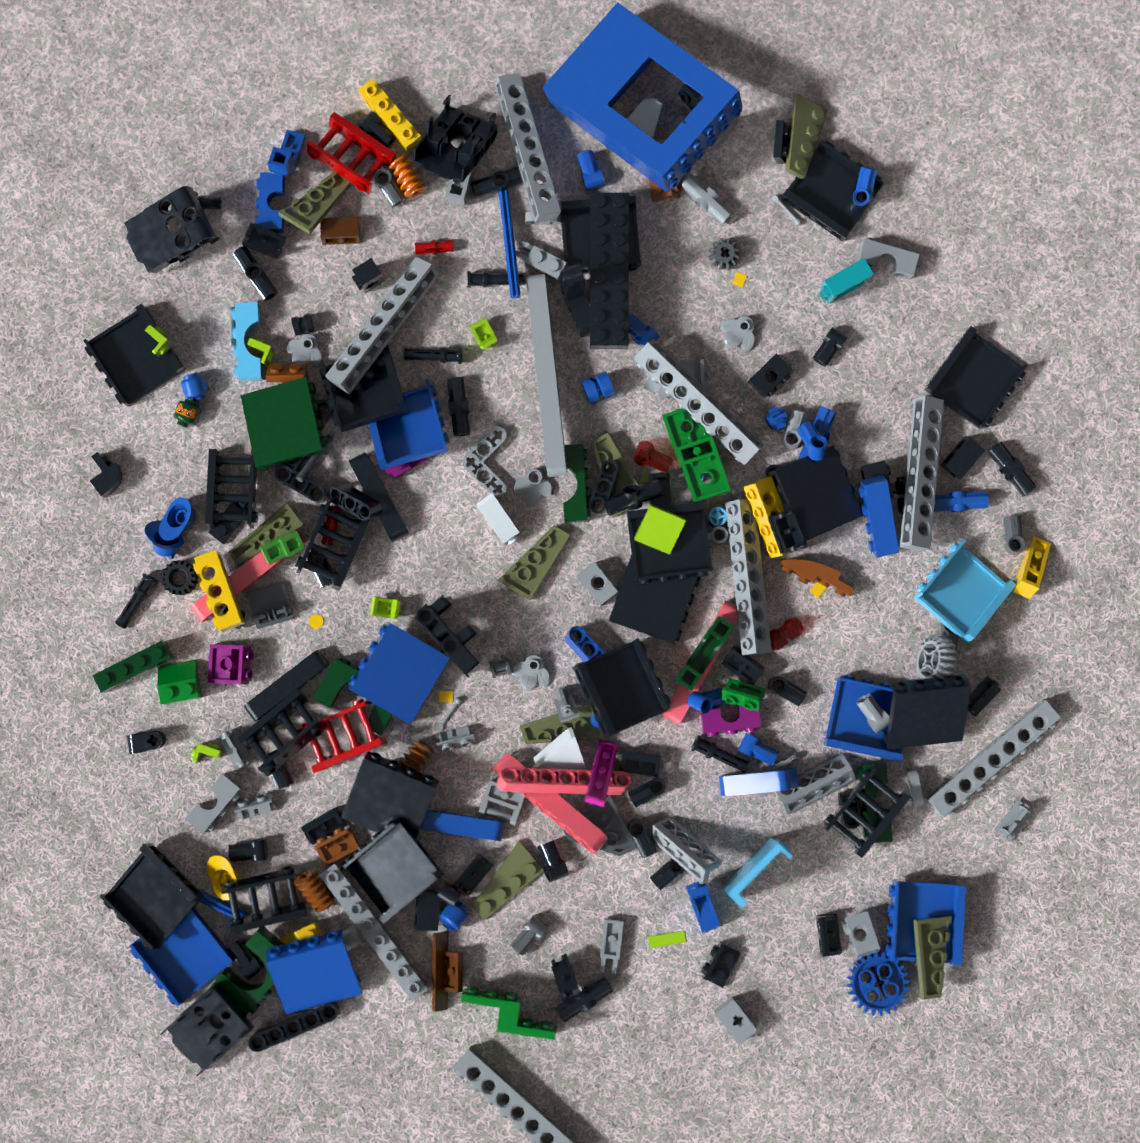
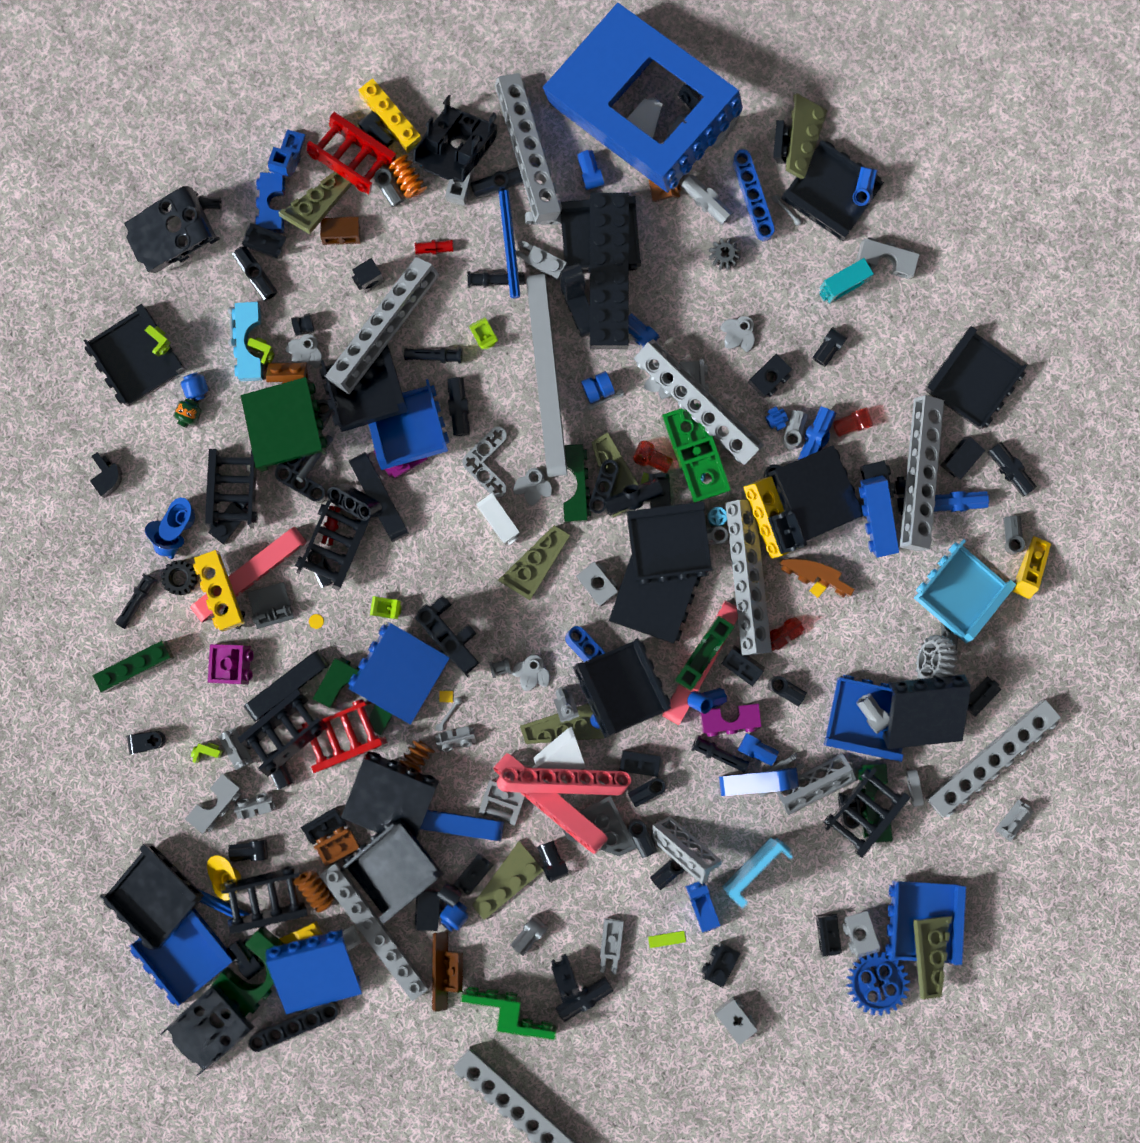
(178, 682): green slope -> none
(277, 525): olive wing -> none
(282, 546): bright green slope -> none
(601, 773): dark pink tile -> none
(660, 529): lime tile -> none
(739, 279): yellow window -> none
(743, 694): green bracket -> none
(753, 186): none -> blue beam
(813, 440): blue piece -> none
(856, 421): none -> clear red piece

